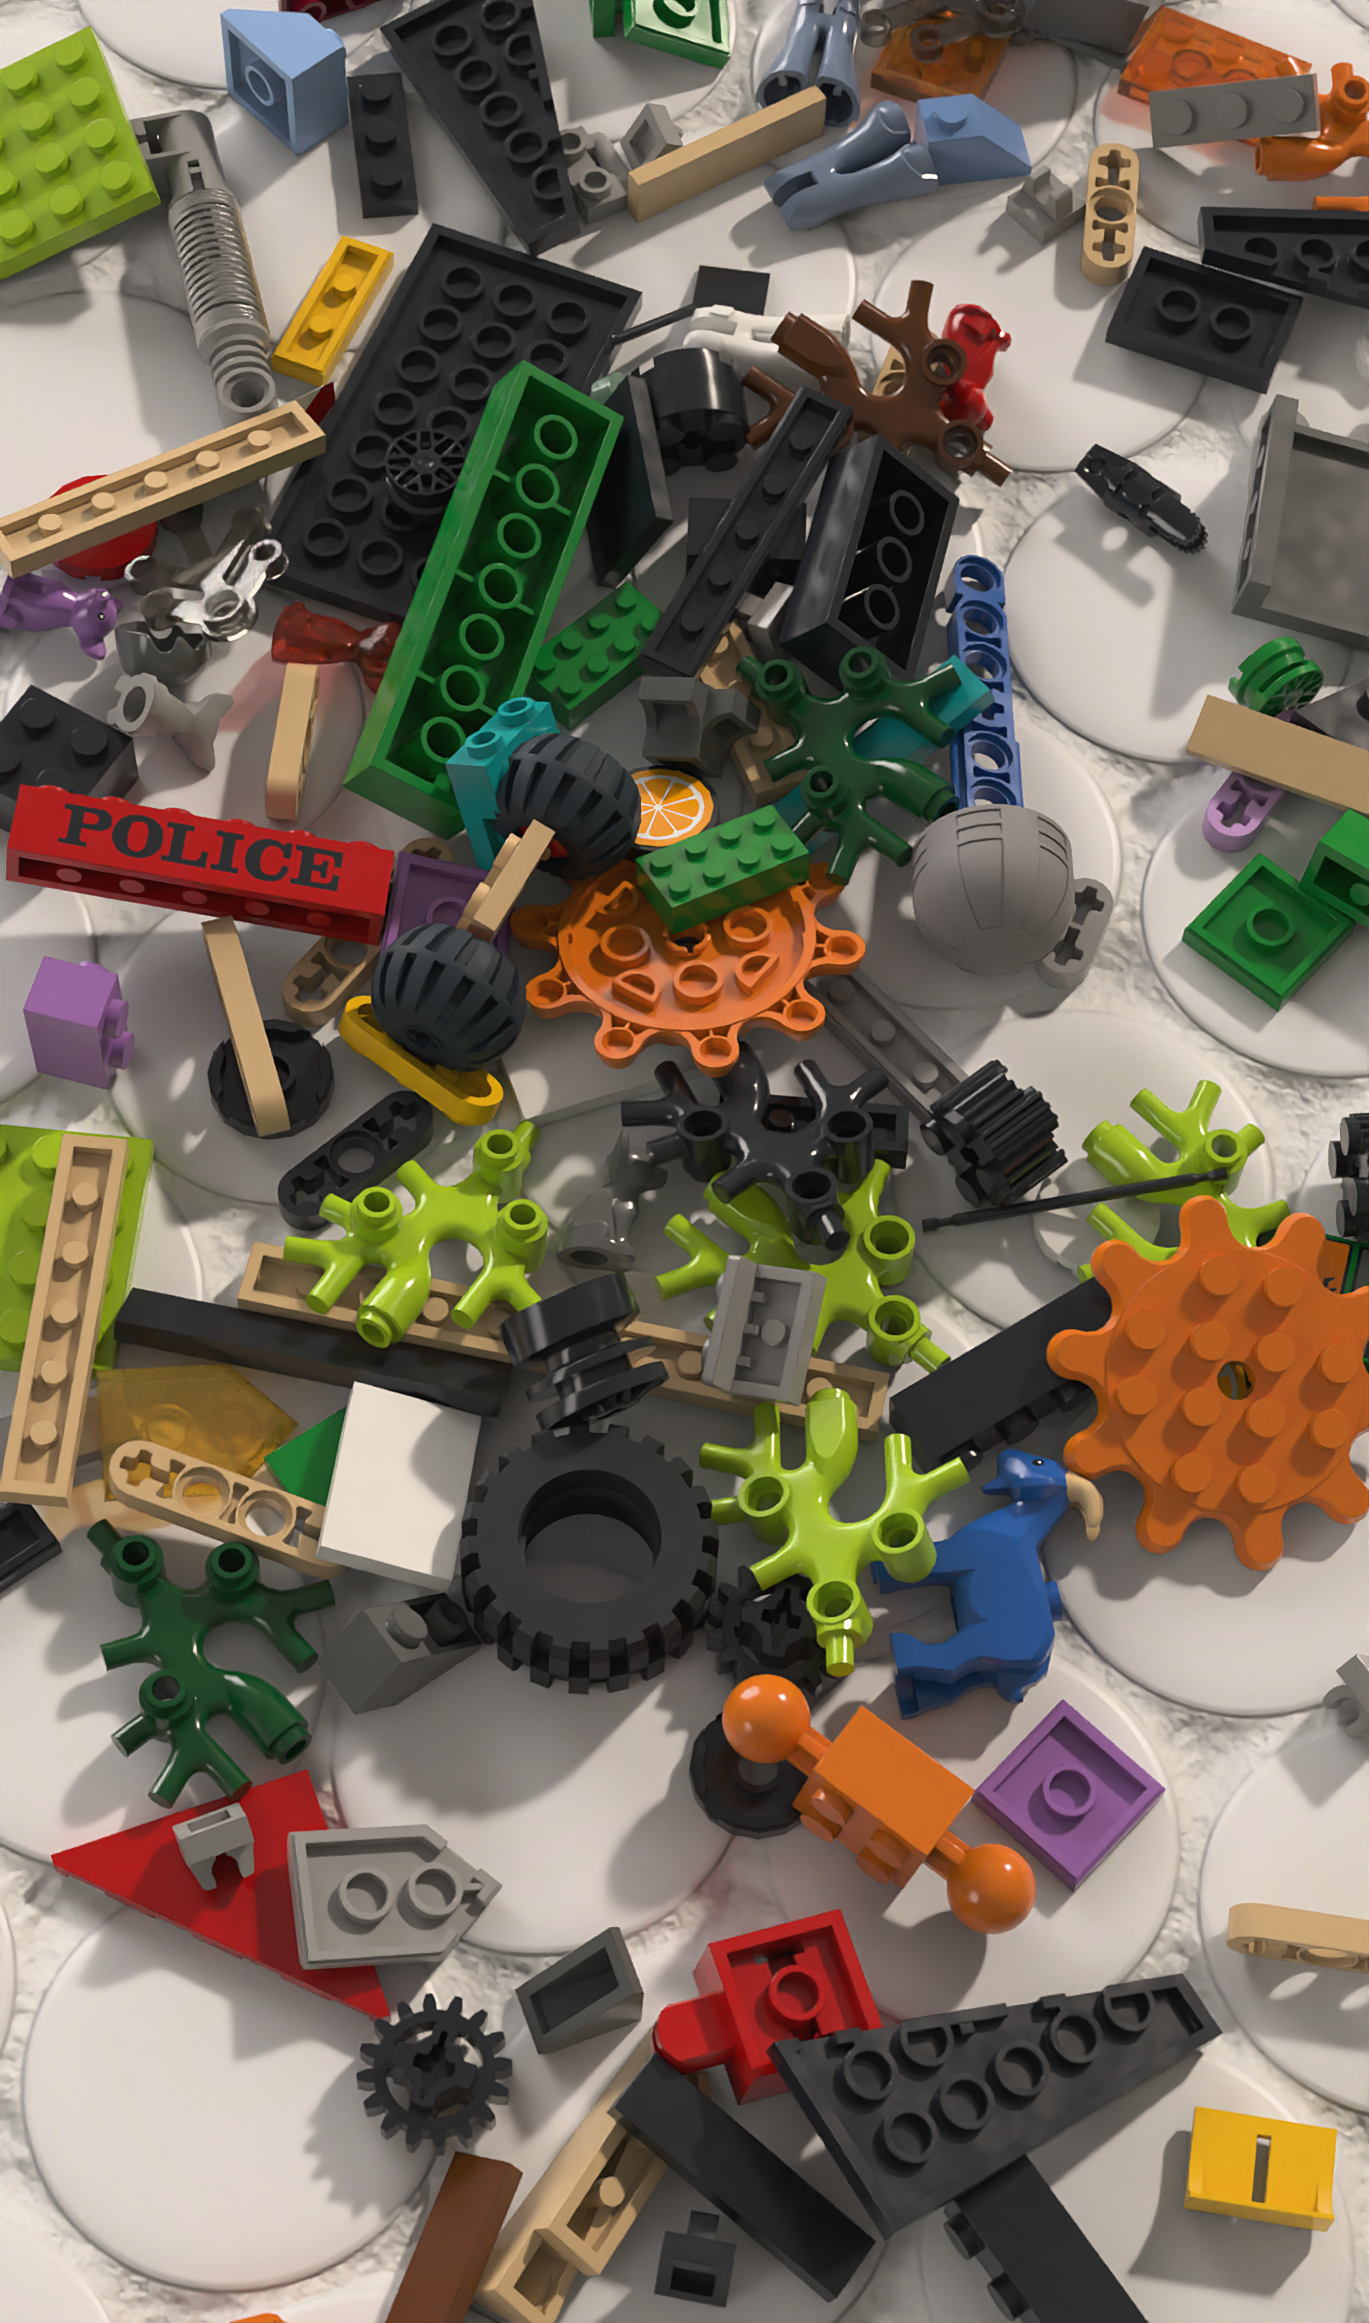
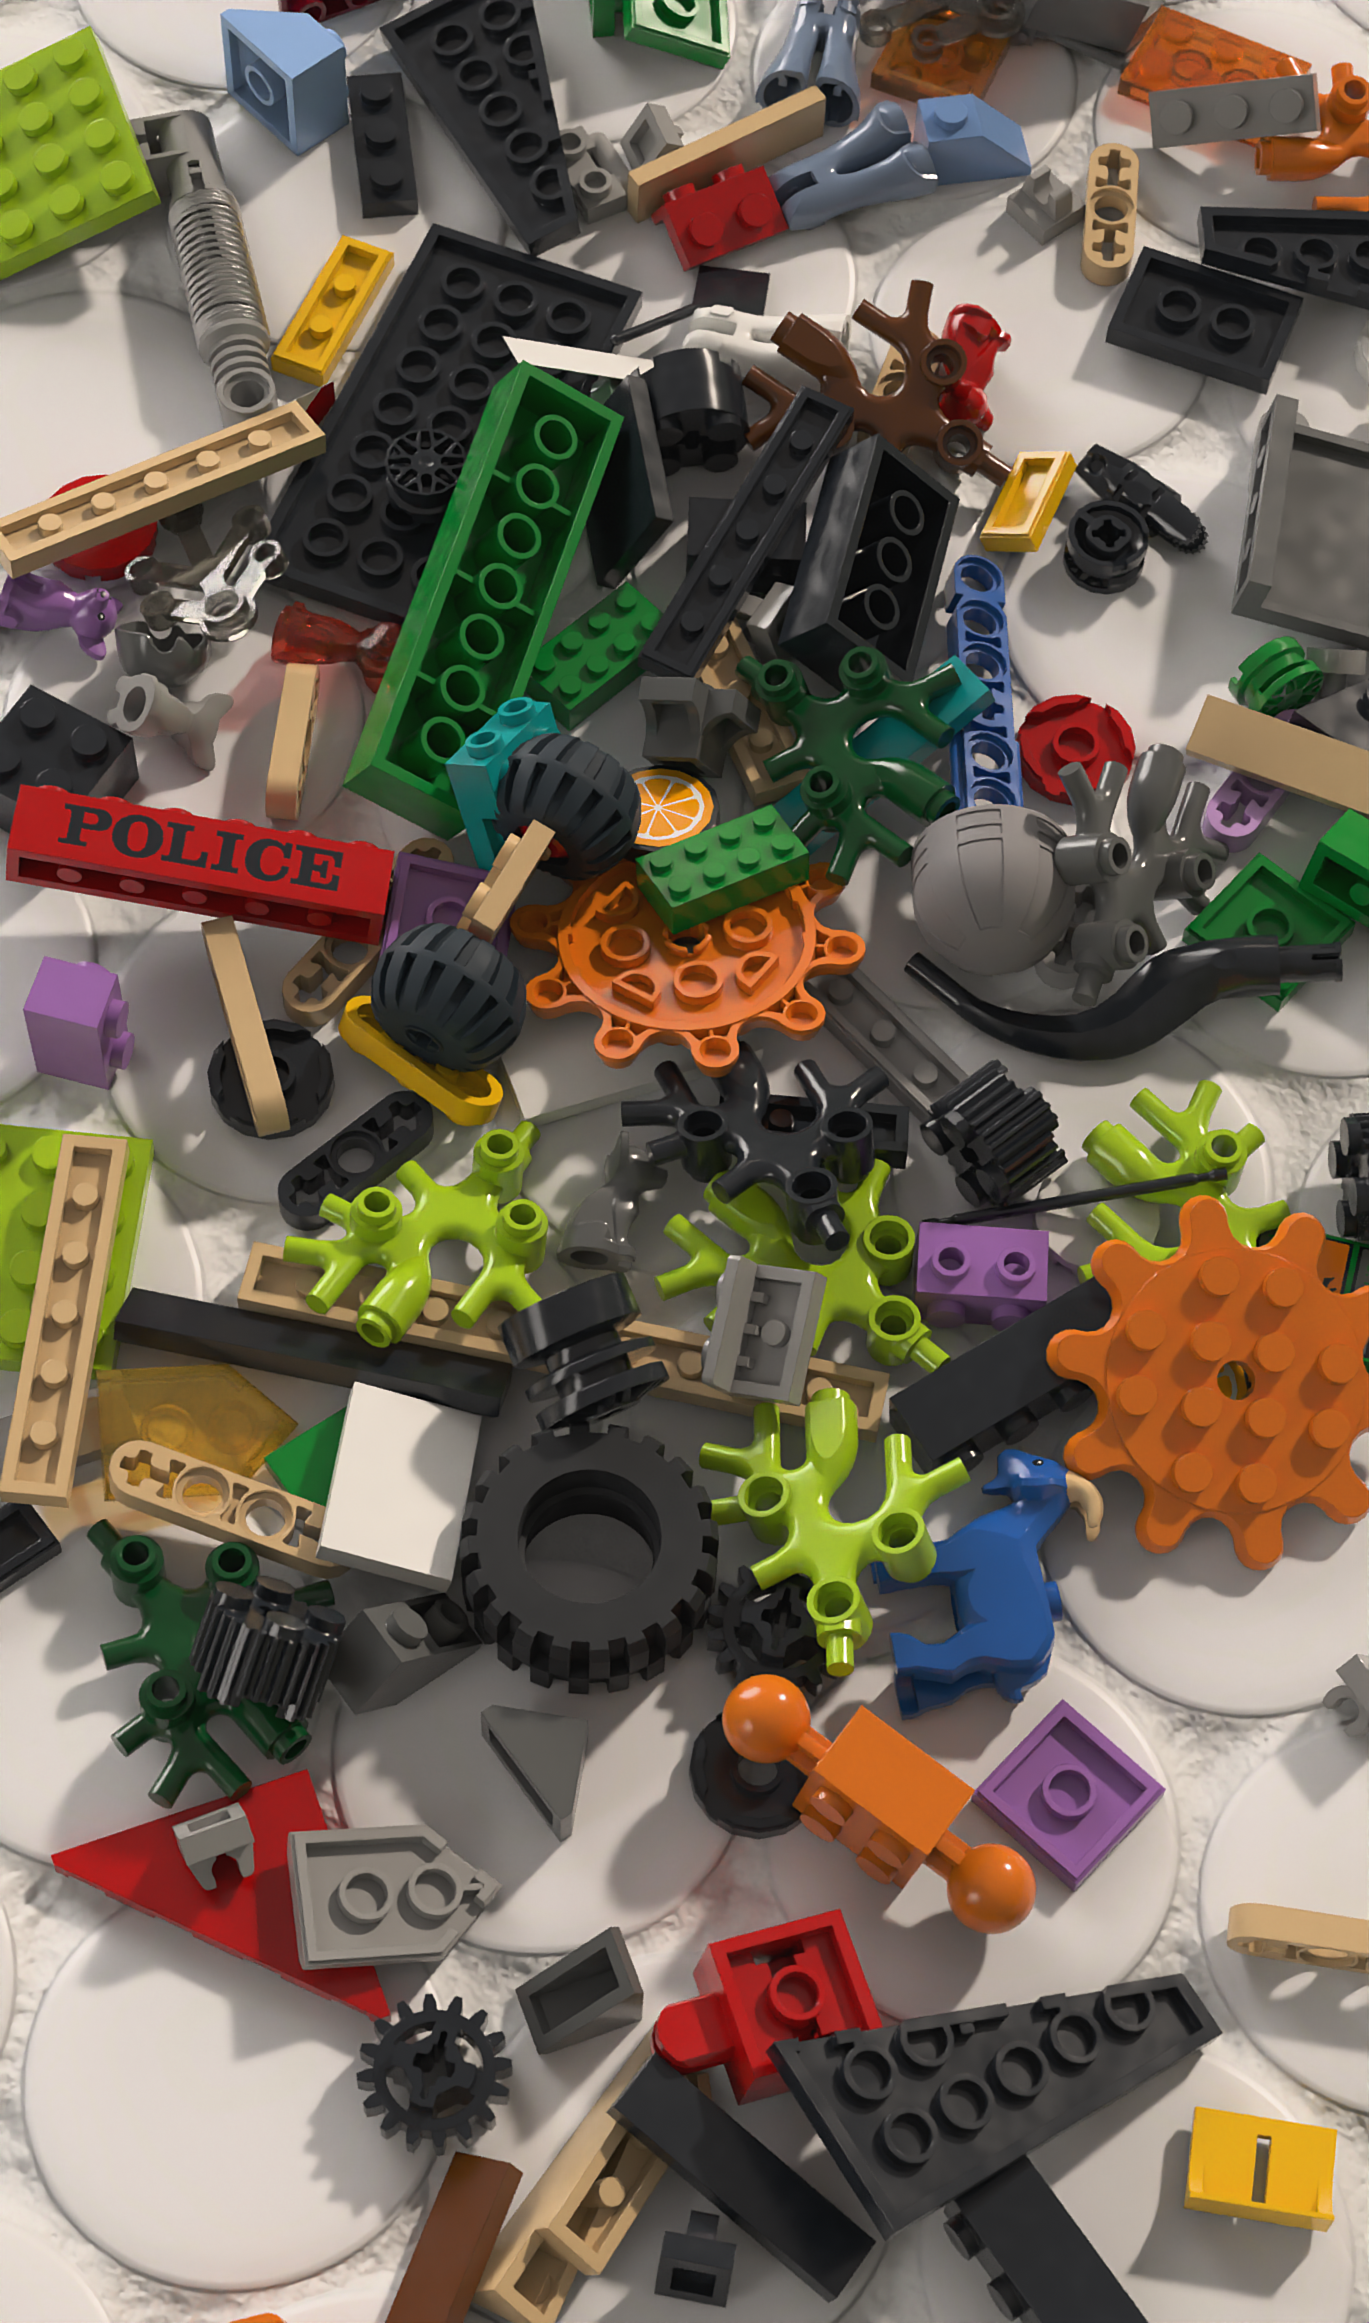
(266, 1647): none -> black brick
(543, 1757): none -> dark grey slope
(576, 359): none -> white sticker
(721, 217): none -> red bracket
(979, 1274): none -> medium lavender brick
(1028, 501): none -> yellow tile
(1067, 732): none -> red tile
(1086, 543): none -> black wheel
(1129, 882): none -> dark grey plant
(1150, 1002): none -> black animal
(1336, 665): none -> light grey tile

